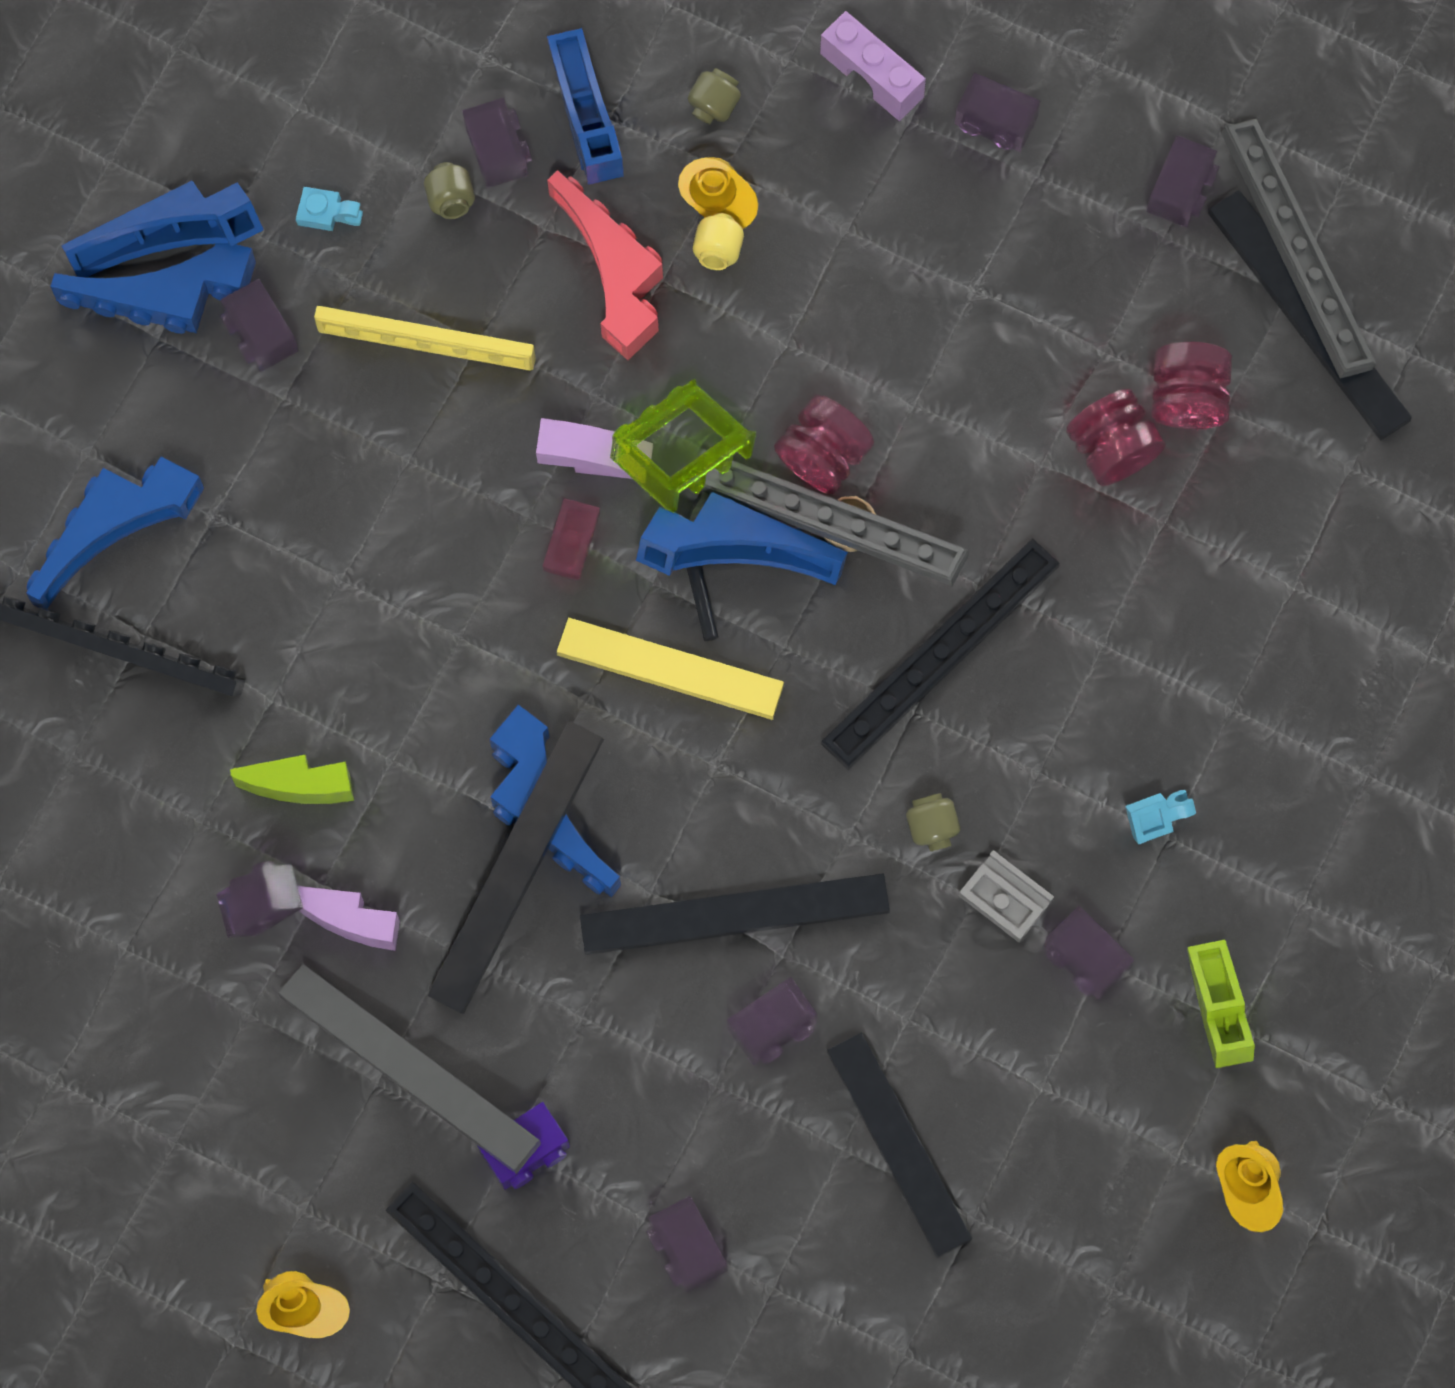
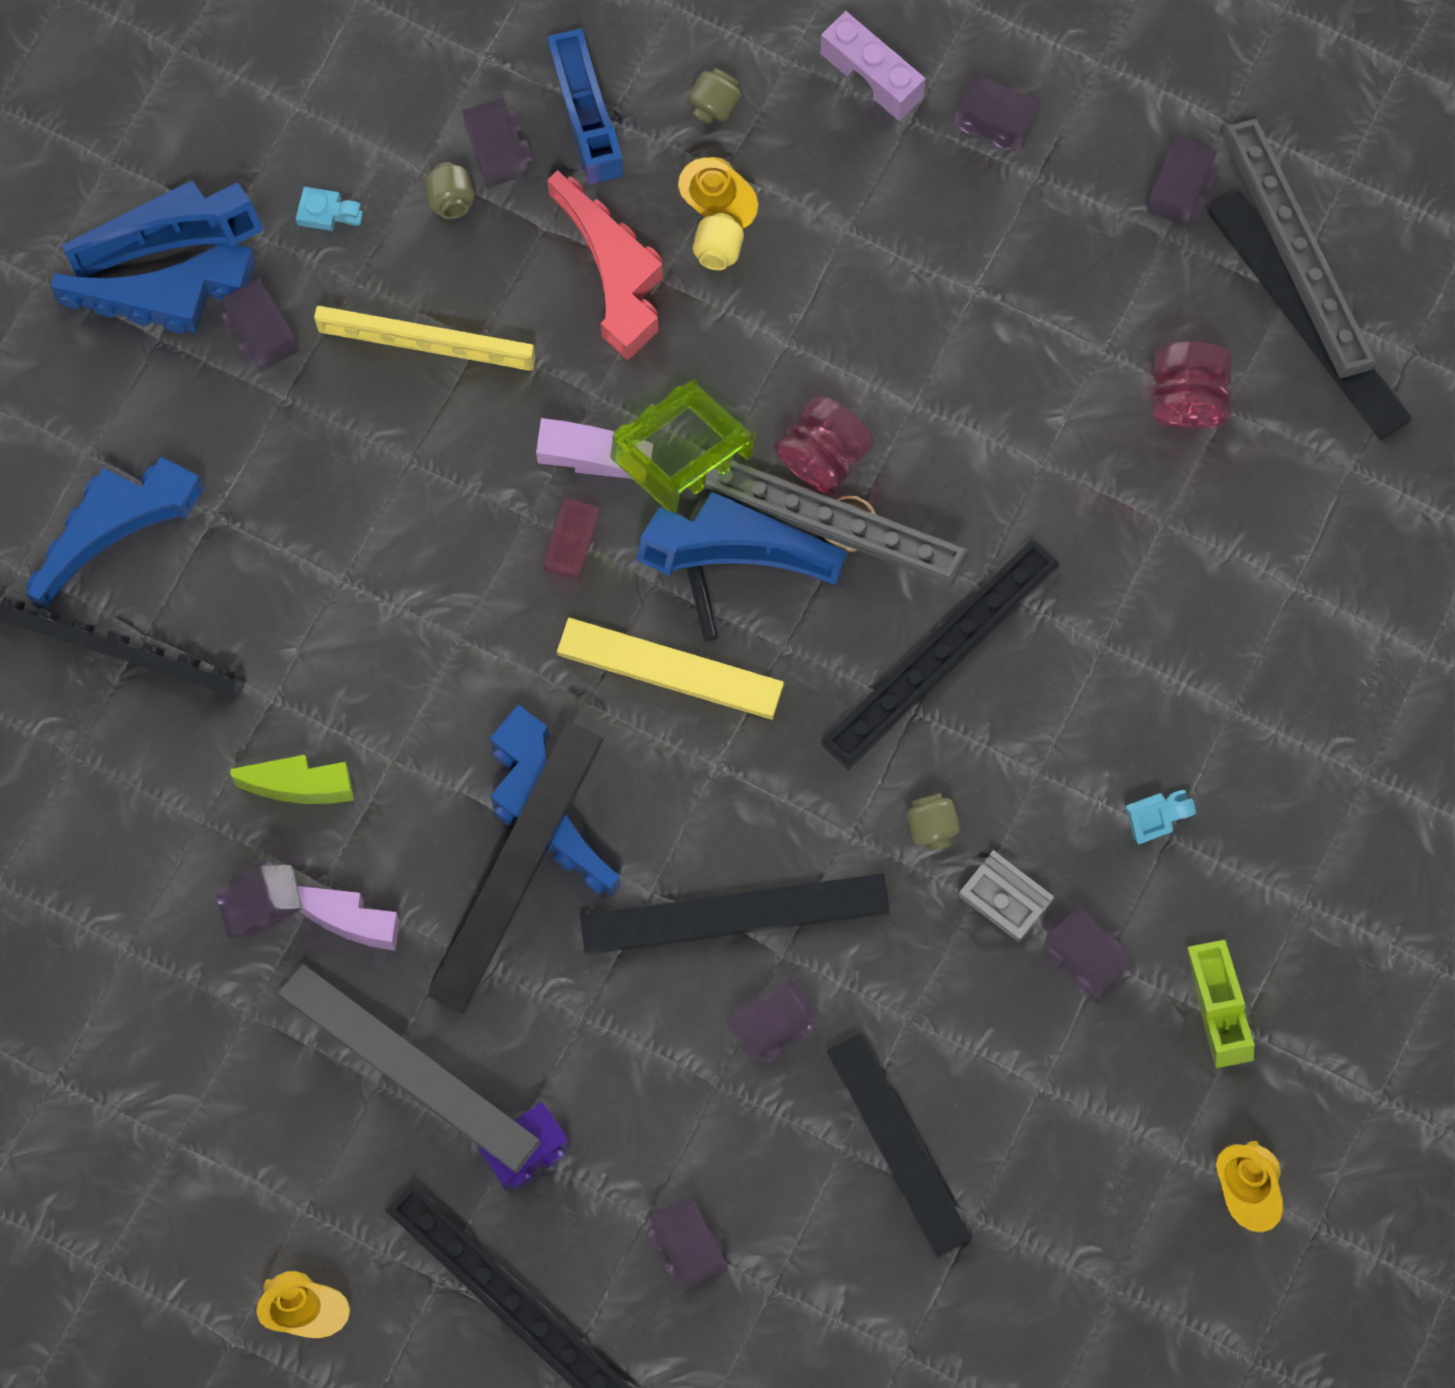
(1115, 437): clear pink wheel -> none

